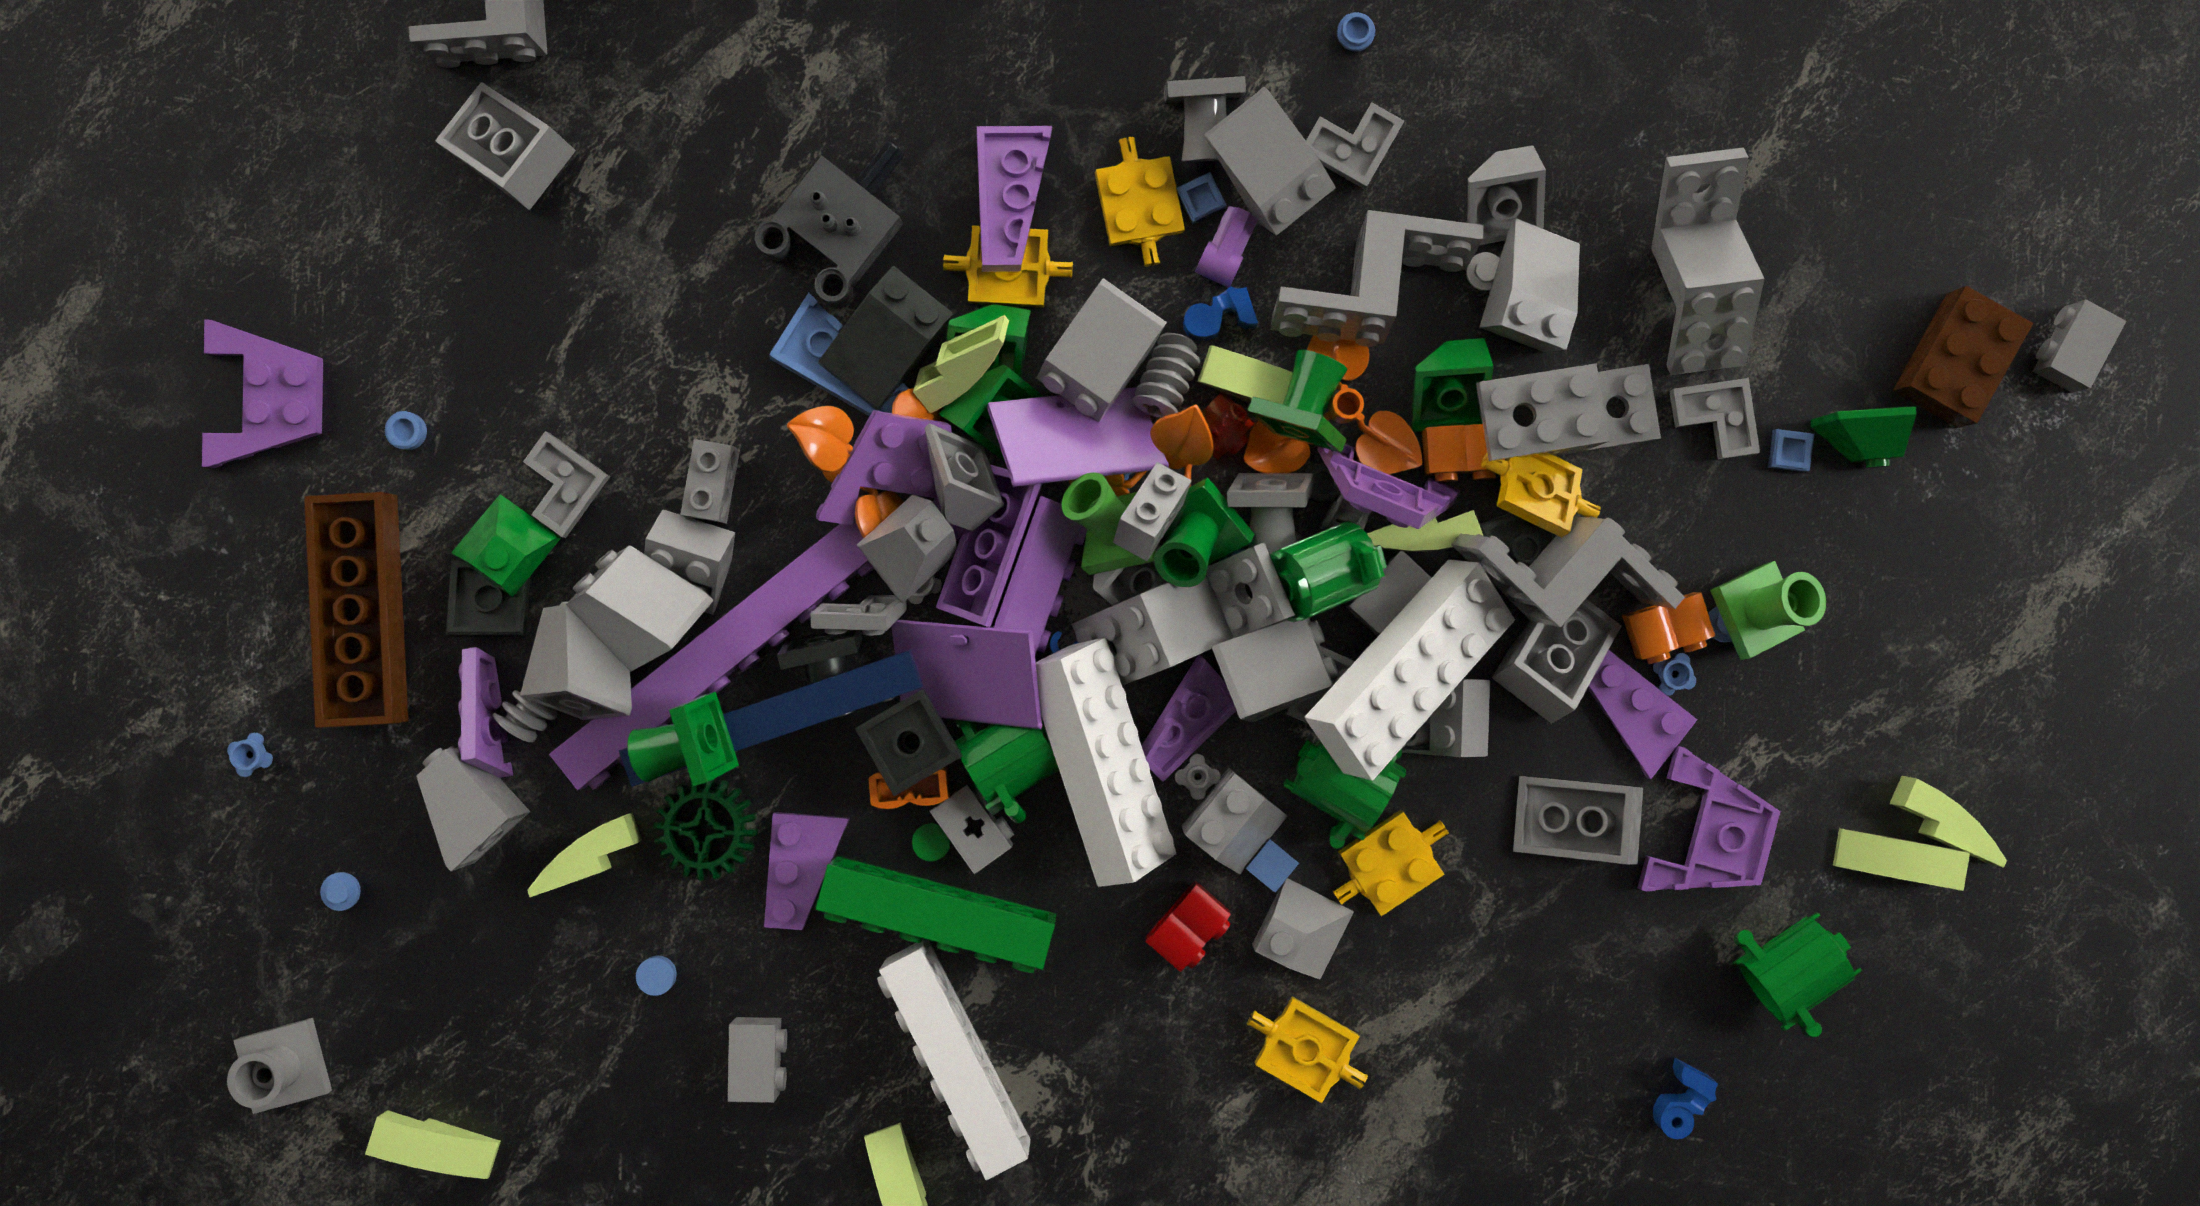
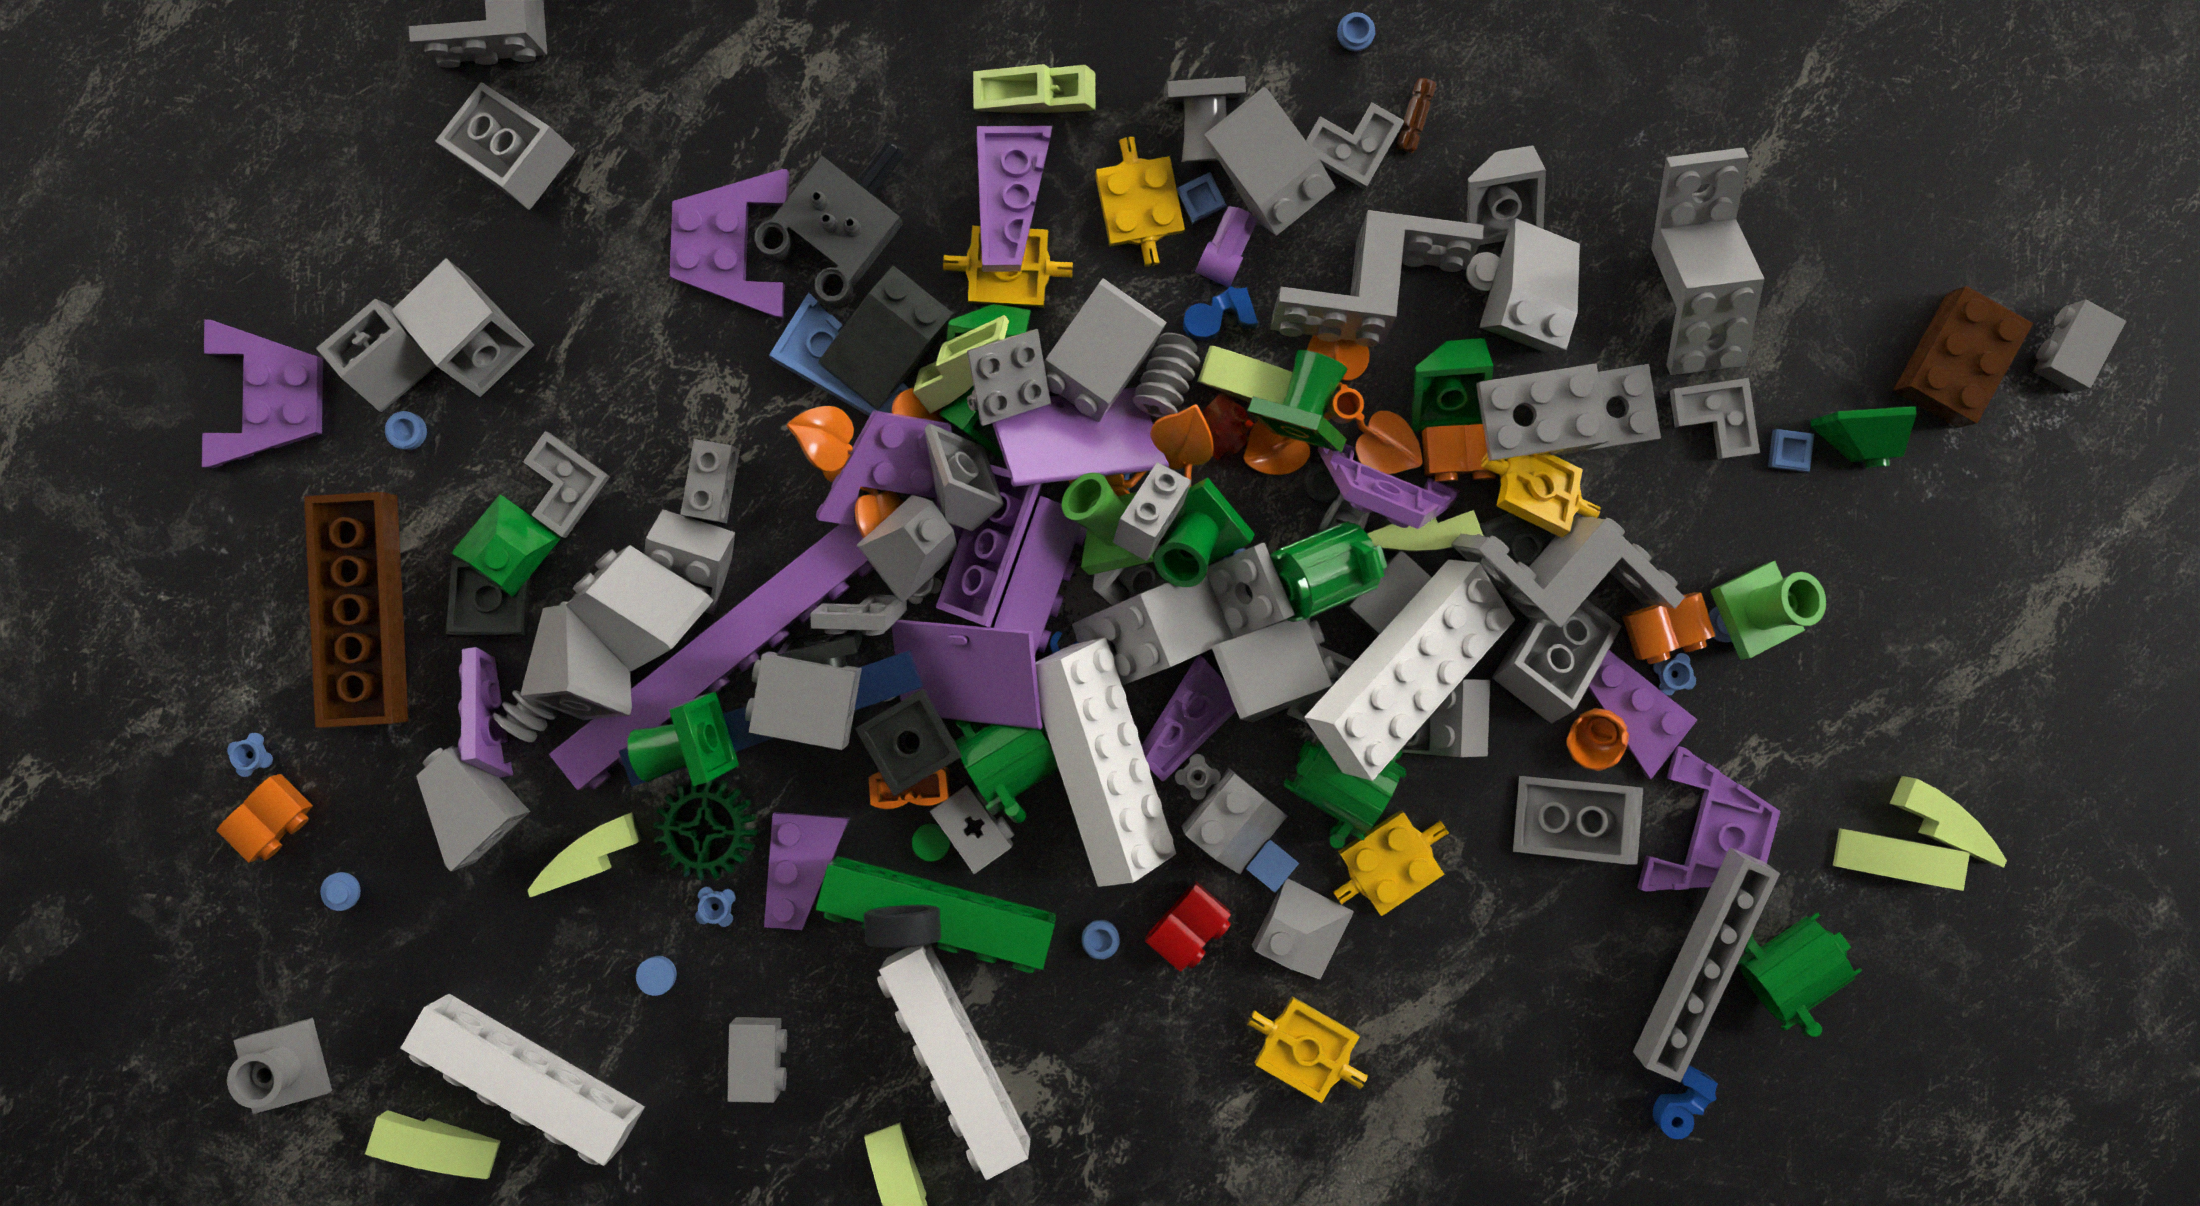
(265, 819): none -> orange brick
(376, 355): none -> light grey slope
(461, 328): none -> light grey slope
(522, 1079): none -> white brick
(707, 914): none -> medium blue plate
(712, 237): none -> medium lavender wing
(803, 701): none -> light grey panel
(902, 926): none -> black tyre
(1008, 377): none -> light grey hinge
(1034, 89): none -> yellowish green slope
(1100, 939): none -> medium blue tile
(1271, 504): light grey plant -> none
(1416, 115): none -> reddish brown axle
(1598, 739): none -> orange hair
(1705, 964): none -> light grey brick

